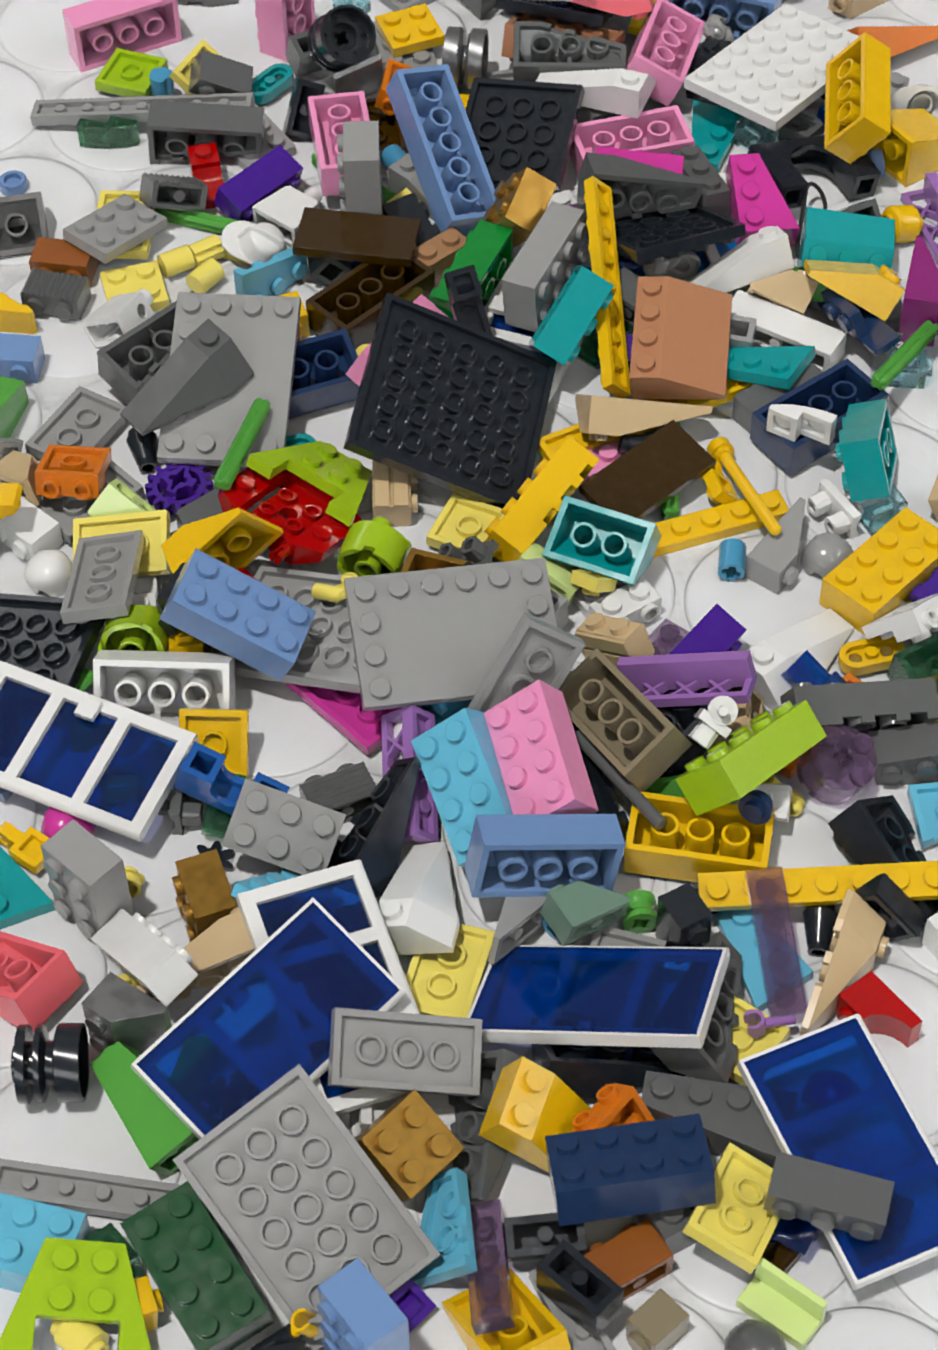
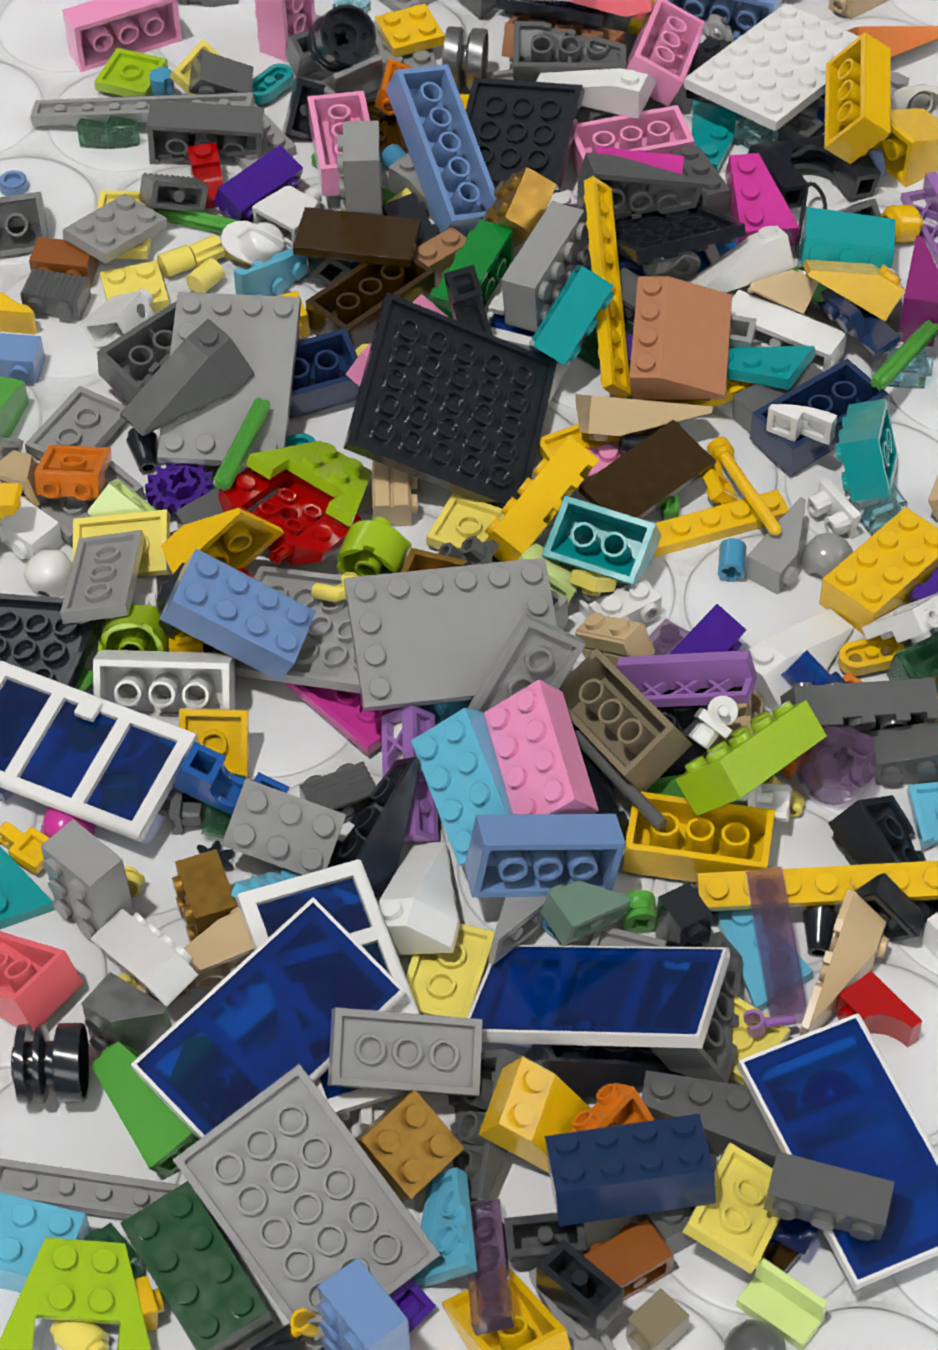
(756, 807): dark blue plate -> none

